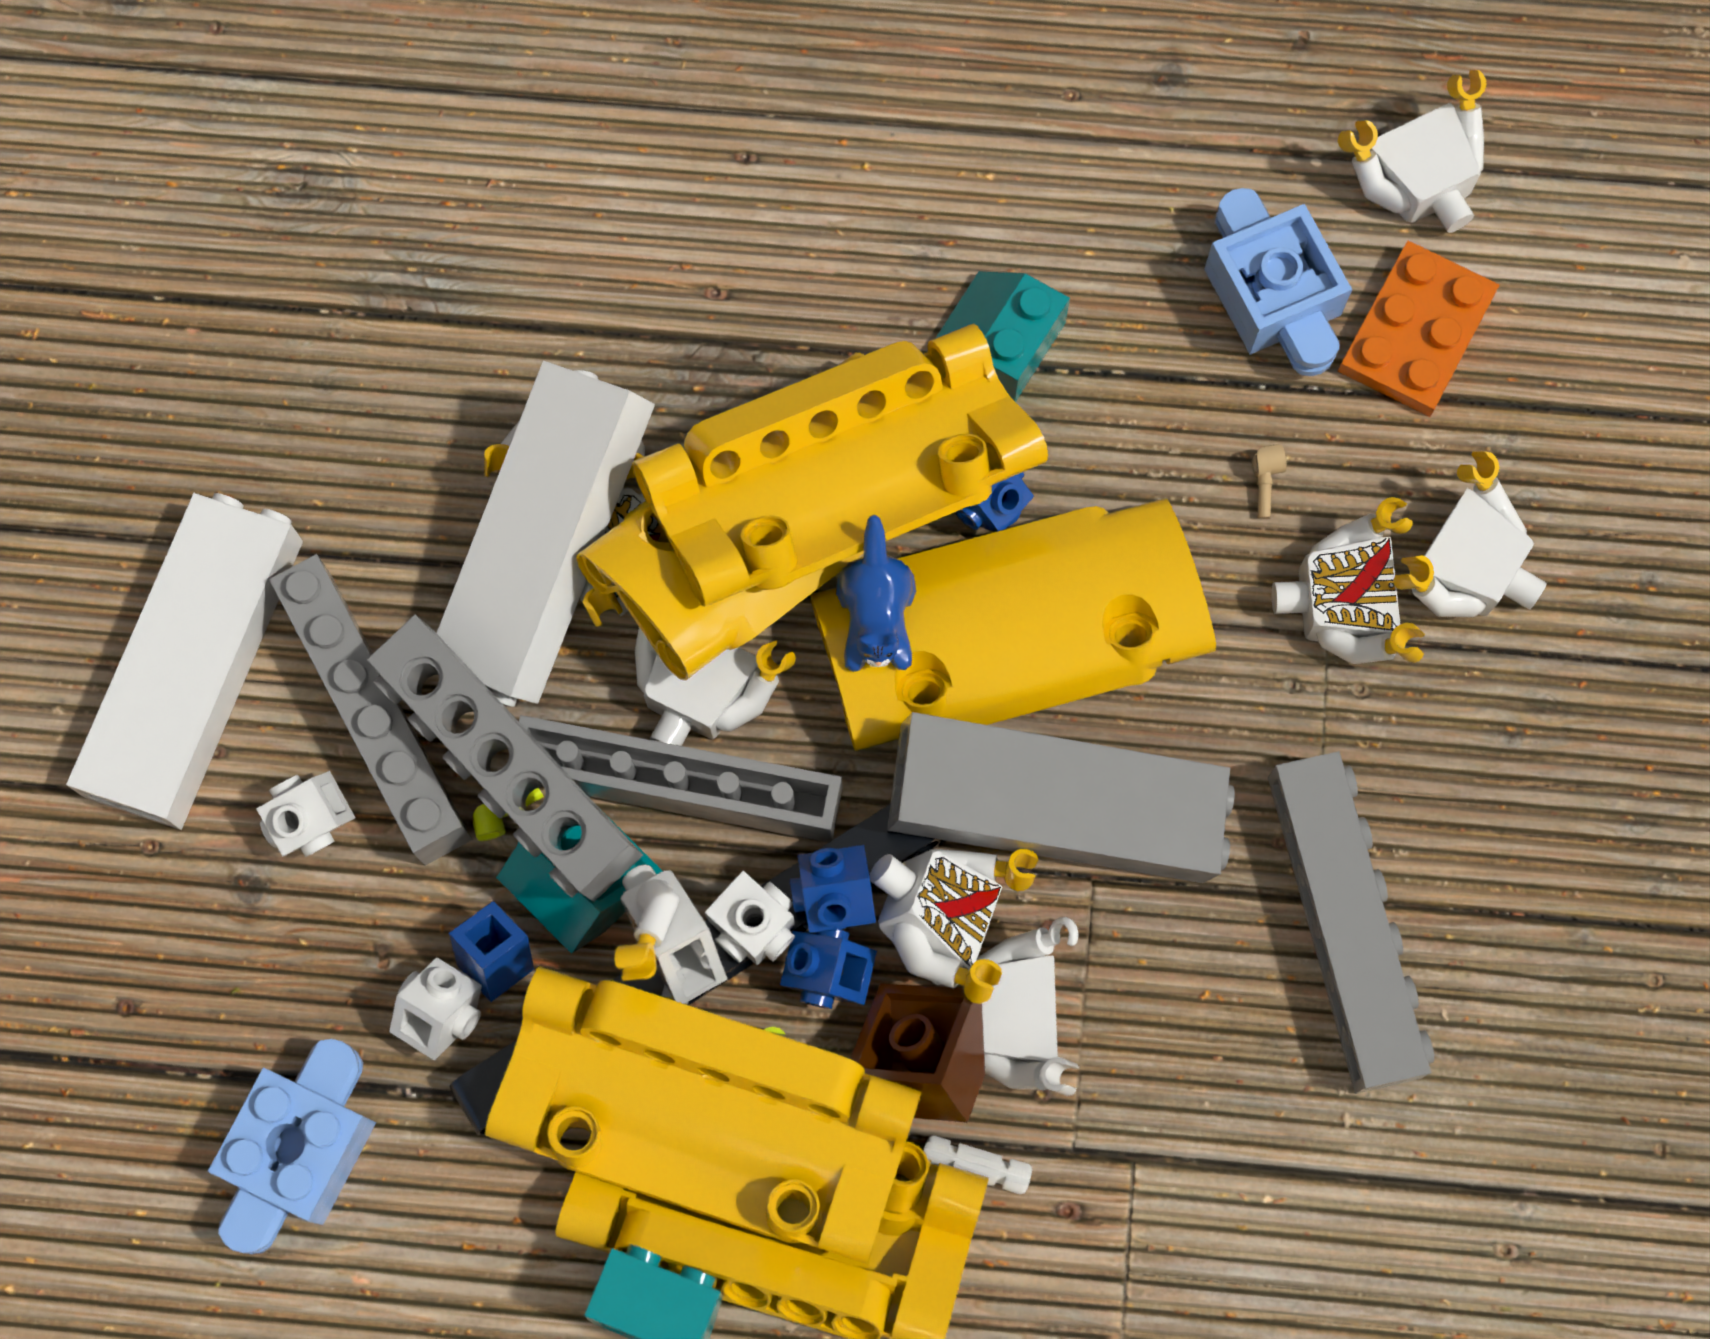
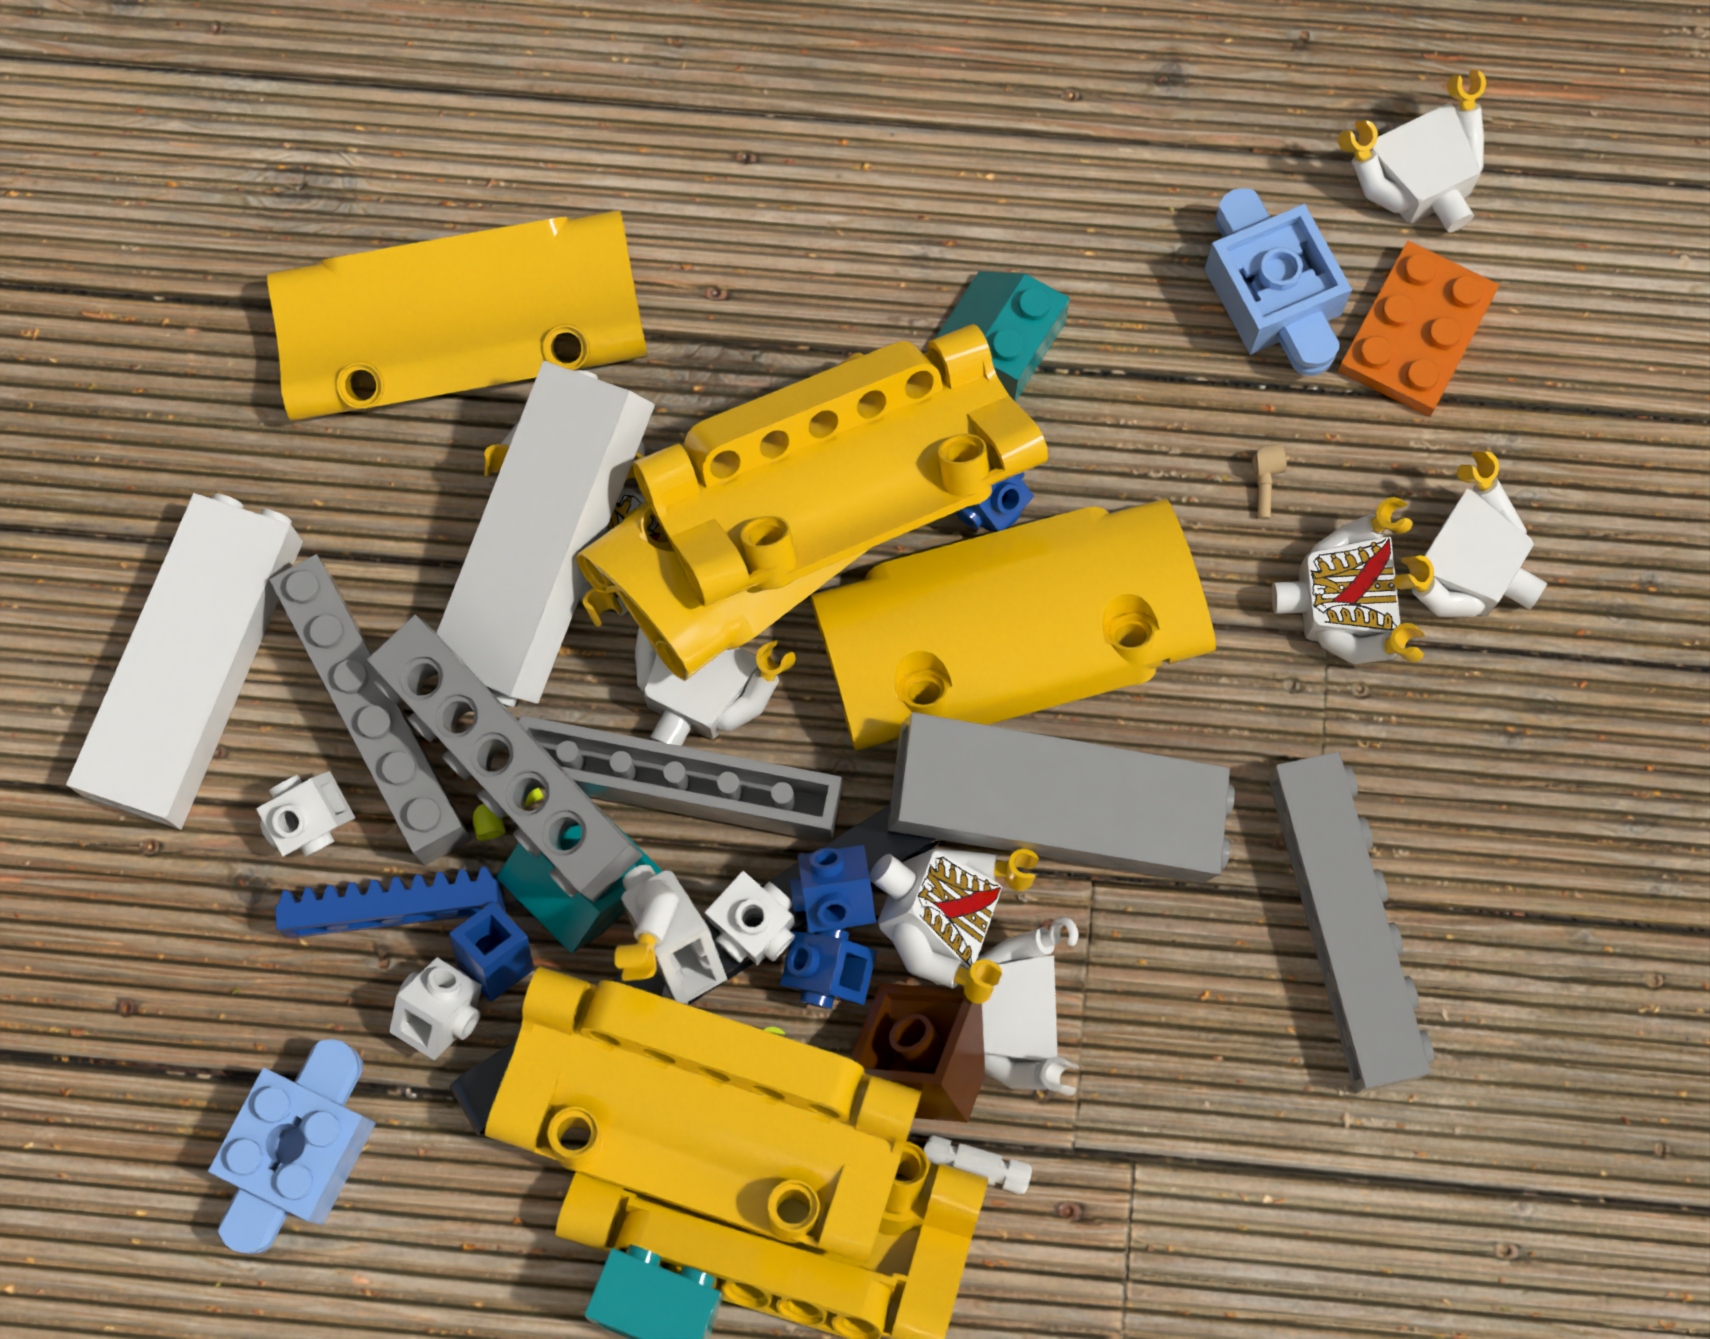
(384, 908): none -> blue gear
(454, 313): none -> yellow panel
(876, 595): blue animal -> none

